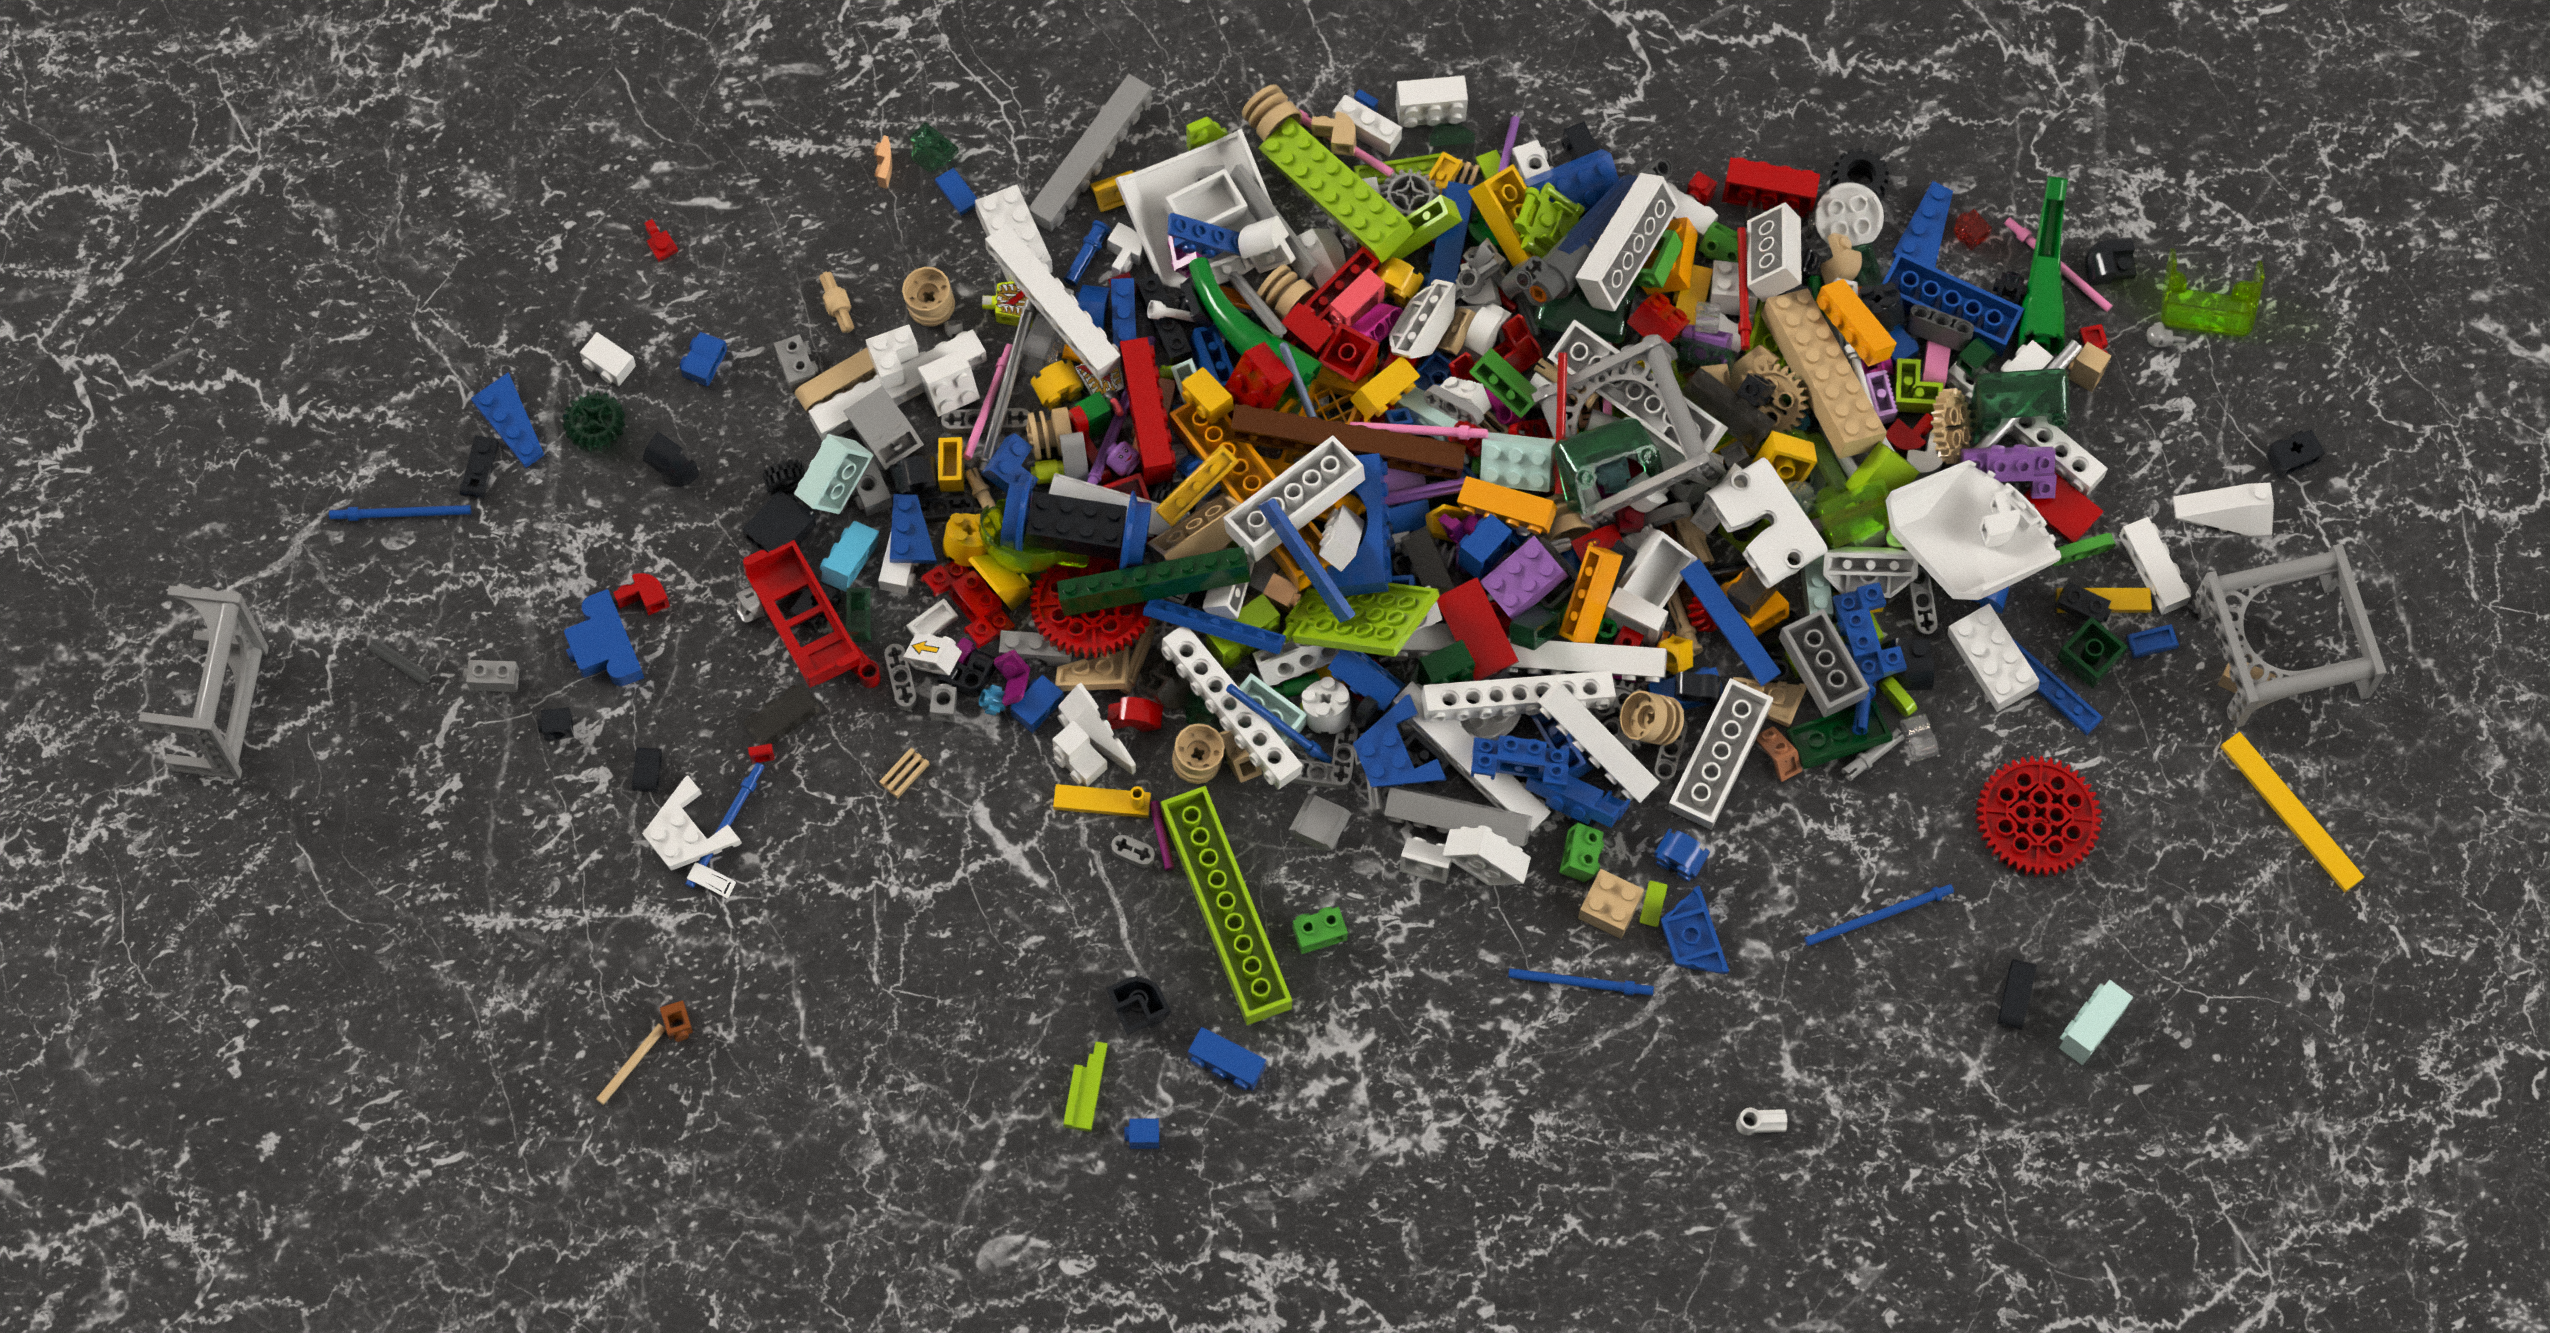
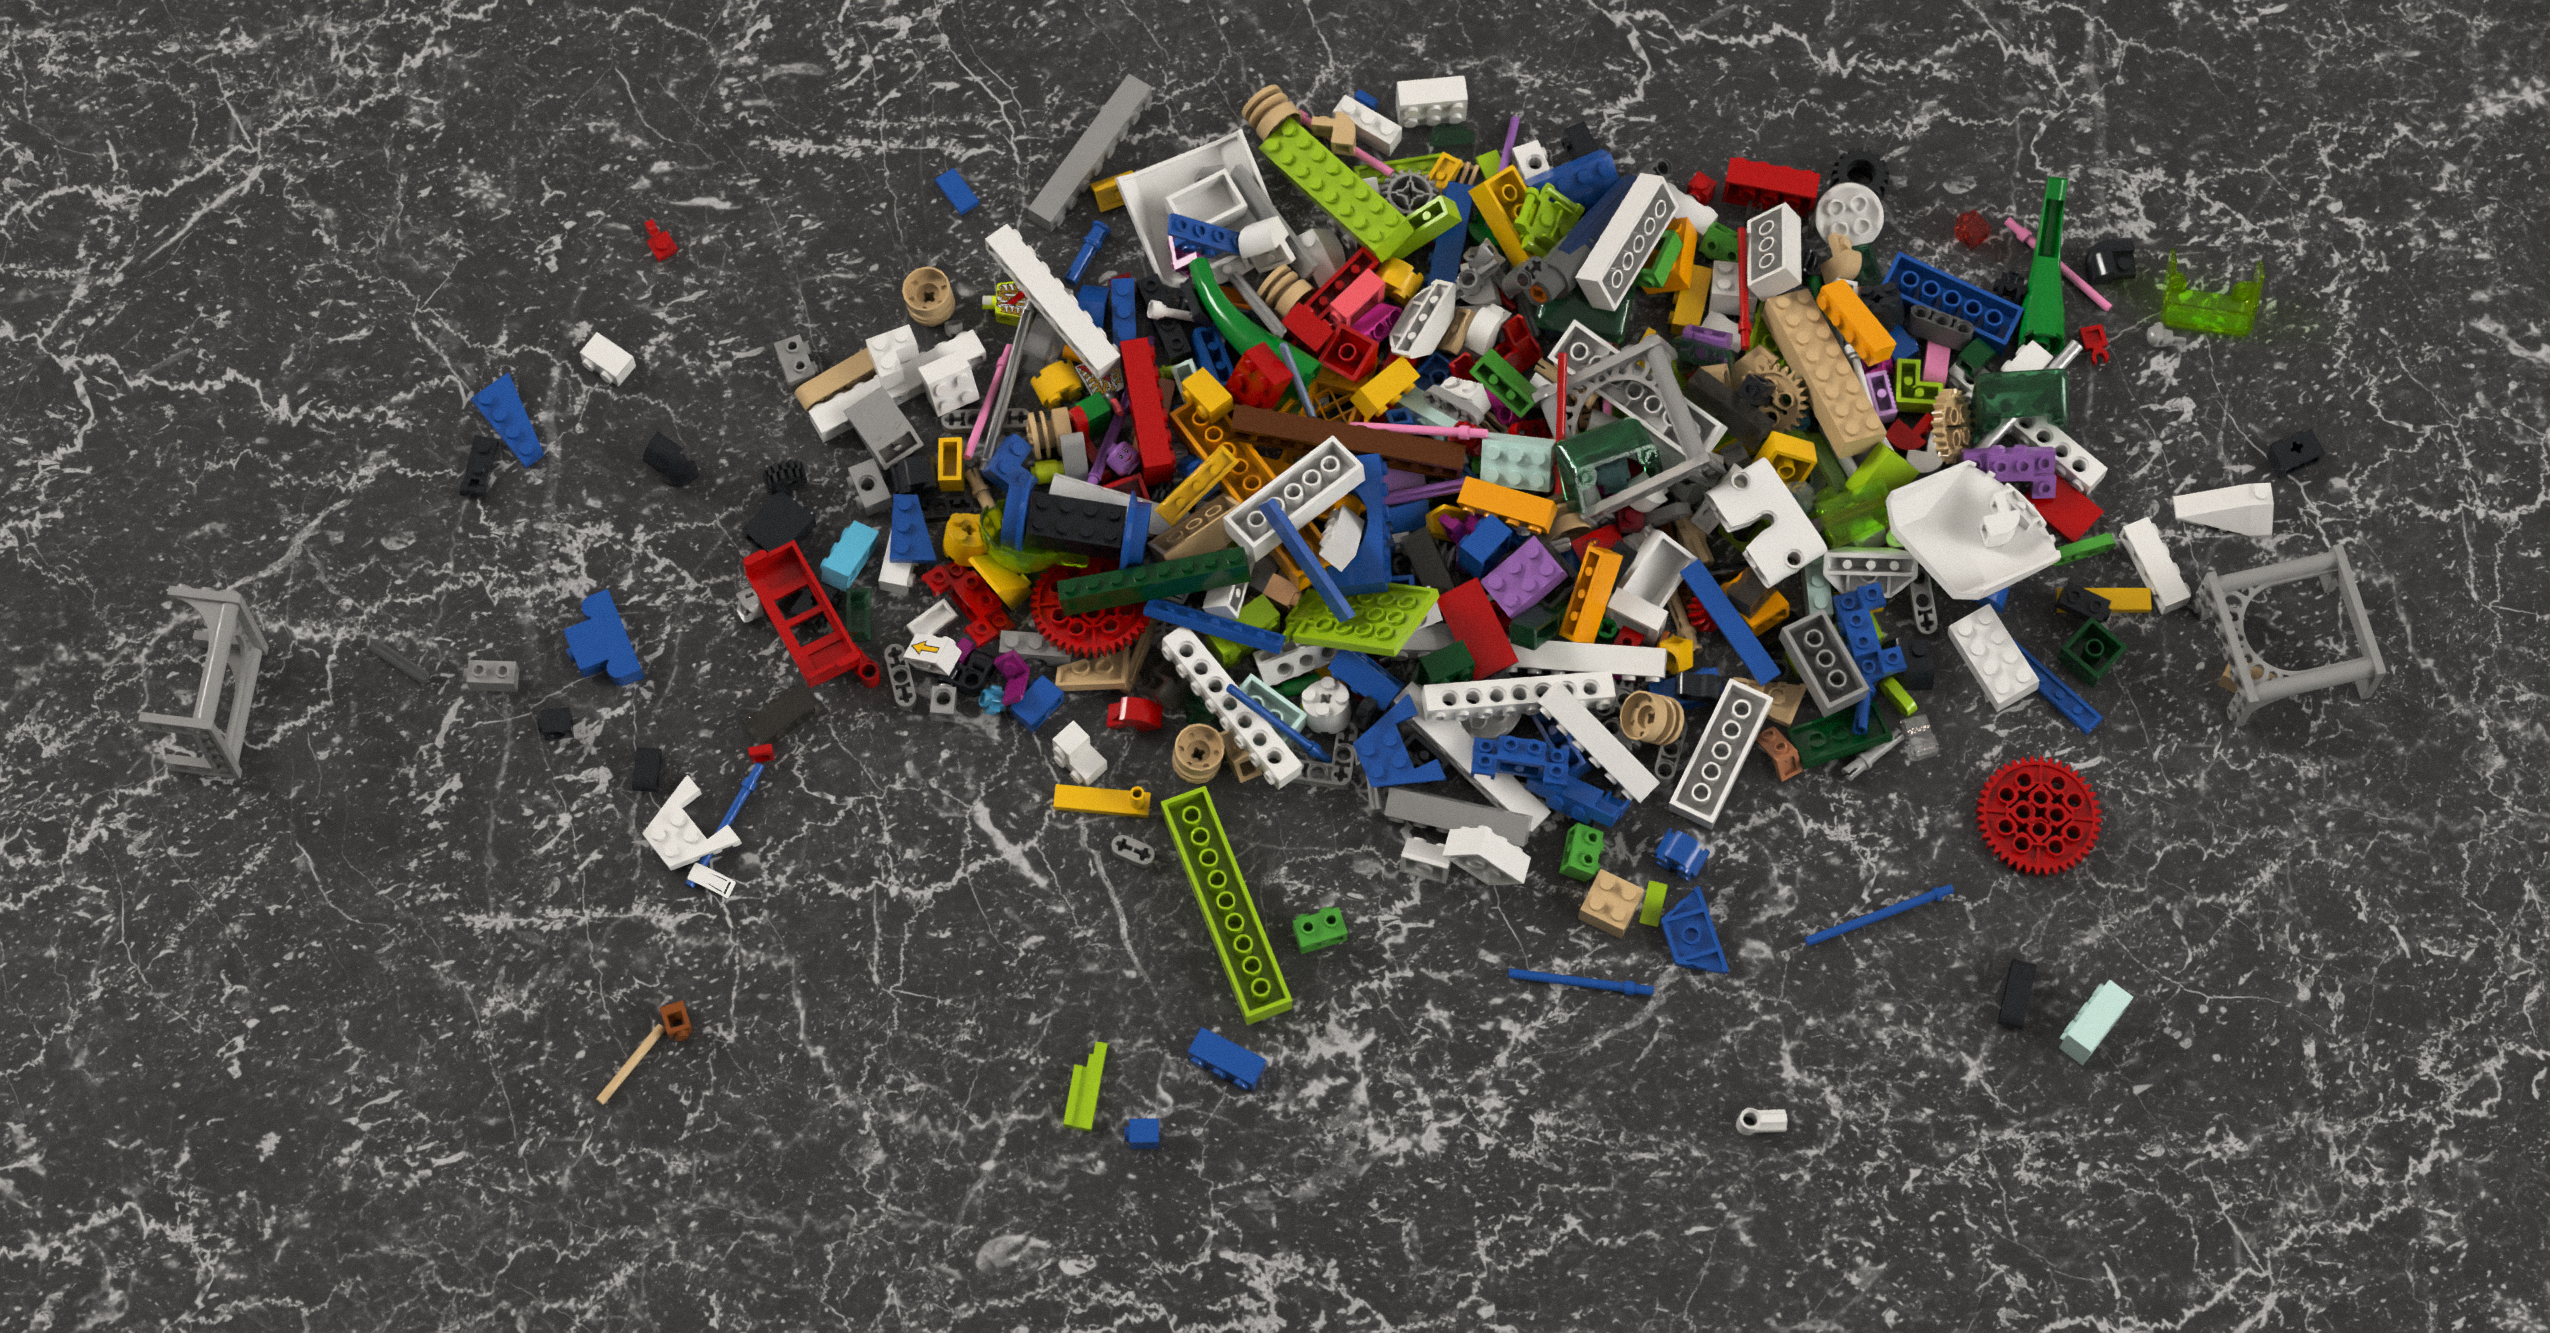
(354, 513): blue bar -> none
(585, 434): clear green gear -> none
(646, 589): red brick -> none
(703, 358): blue brick -> none
(833, 474): light aqua brick -> none
(836, 302): tan axle -> none
(884, 162): light nougat slope -> none
(895, 769): tan tile -> none
(931, 148): clear green slope -> none
(1010, 208): white brick -> none
(1082, 709): white wedge -> none
(1127, 246): white brick -> none
(1138, 1003): black brick -> none
(1162, 836): magenta bar -> none
(1203, 132): lime wing -> none
(1319, 823): light grey slope -> none
(1658, 317): red brick -> none
(1707, 317): clear axle -> none
(1927, 226): blue wing -> none
(2089, 366): tan brick -> none
(2152, 641): blue tile -> none
(2292, 812): yellow tile -> none

